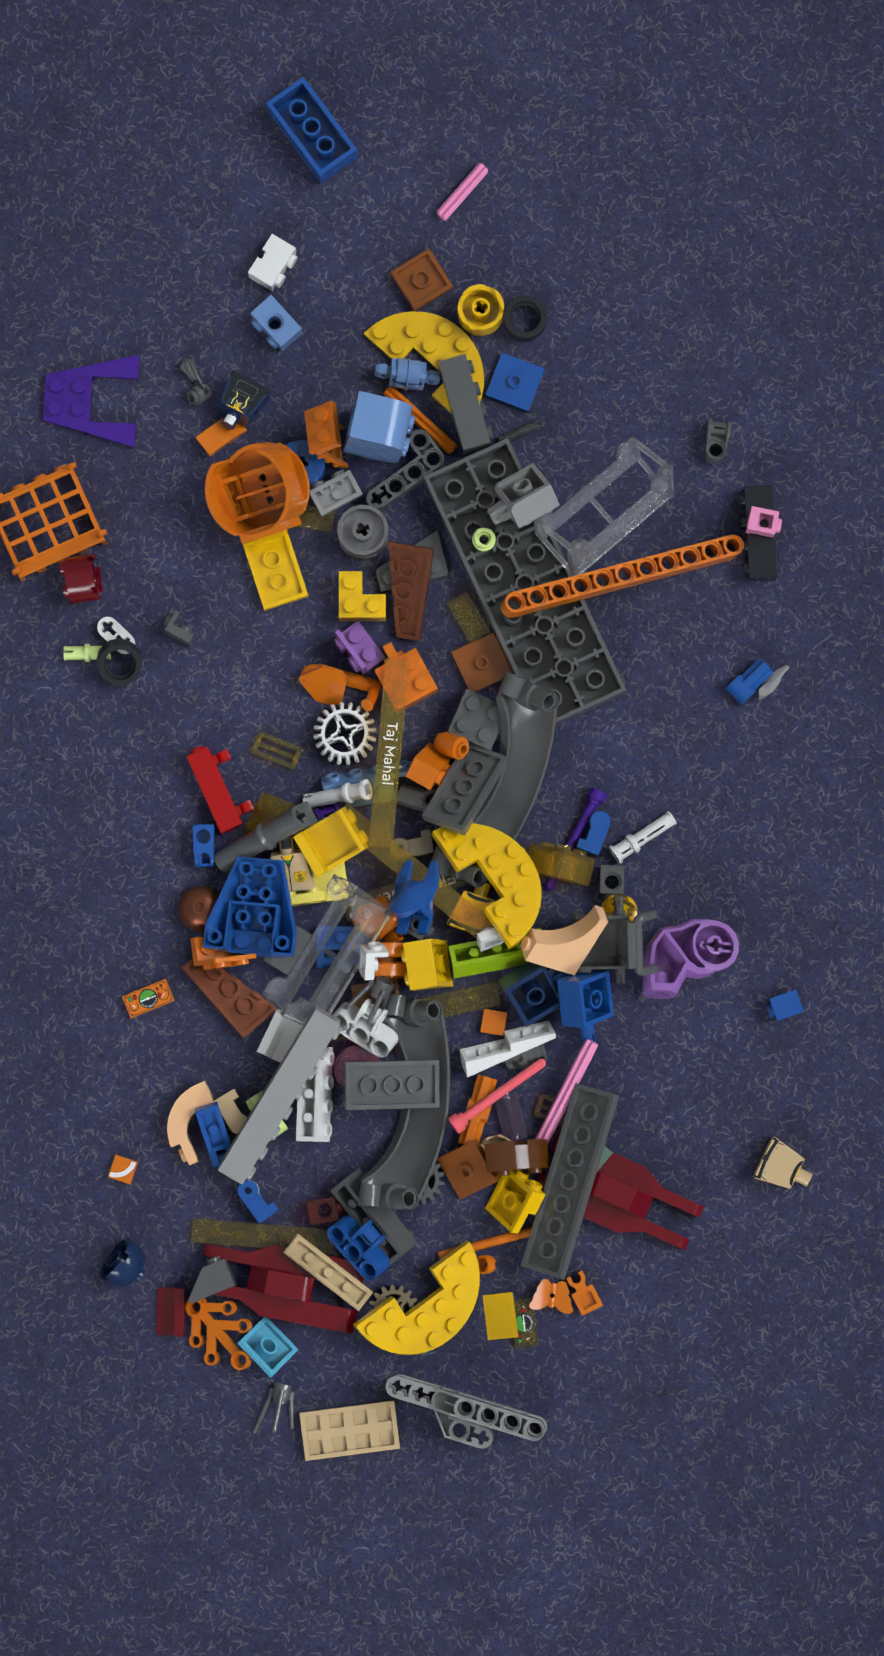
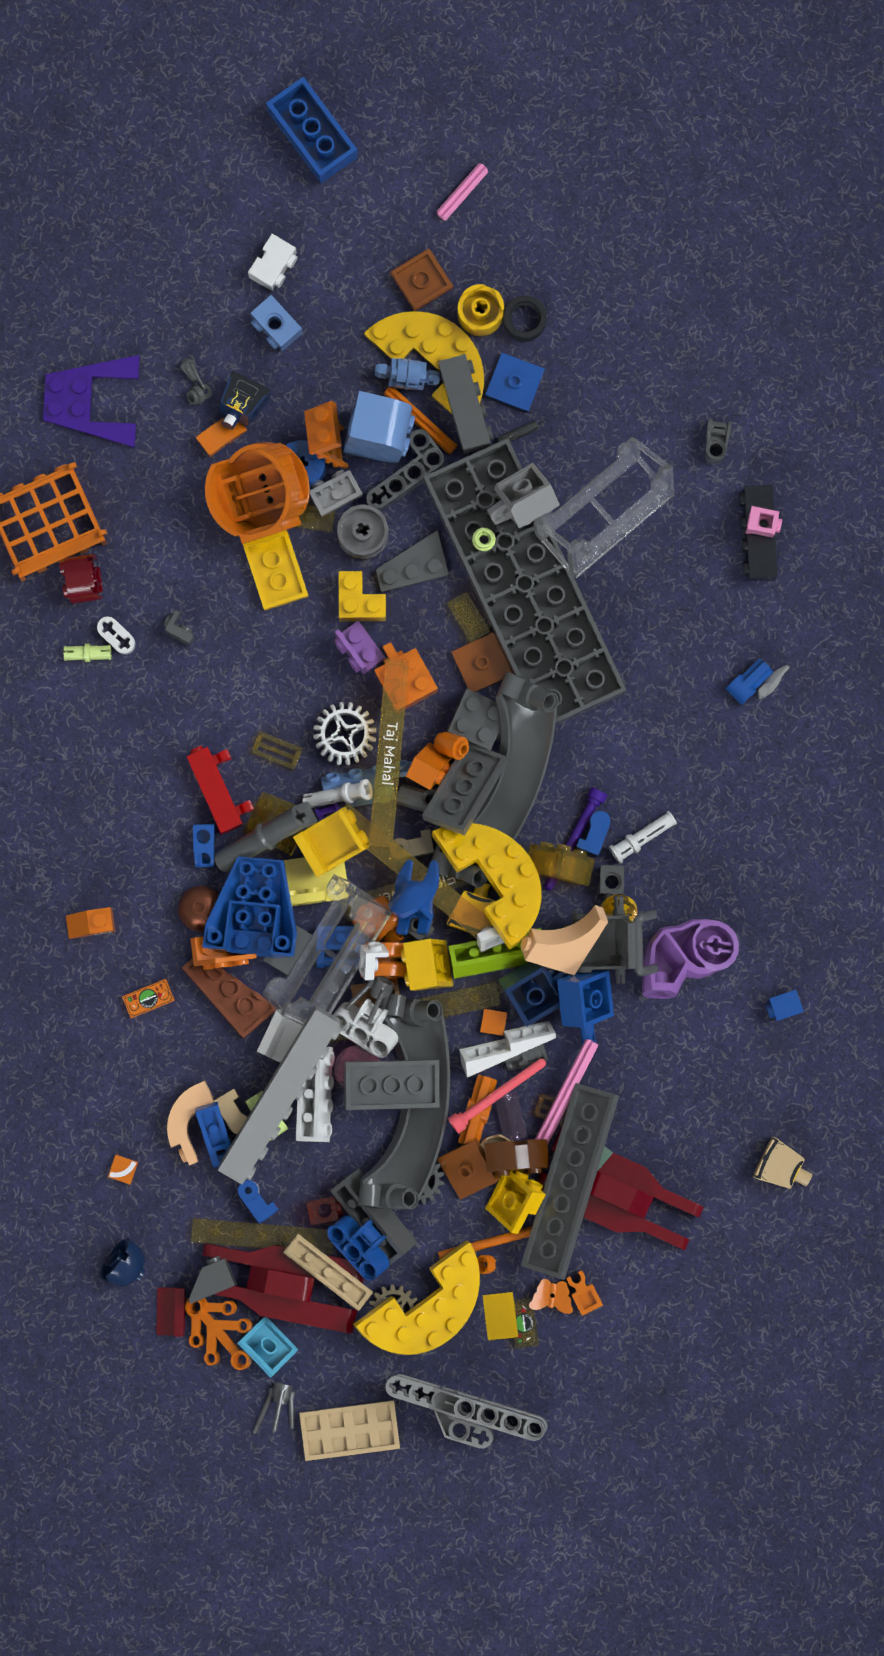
(90, 923): none -> orange slope
(119, 644): black tyre -> none
(296, 866): tan torso -> none
(329, 683): orange piece -> none
(410, 583): copper wing -> none
(612, 580): orange beam -> none

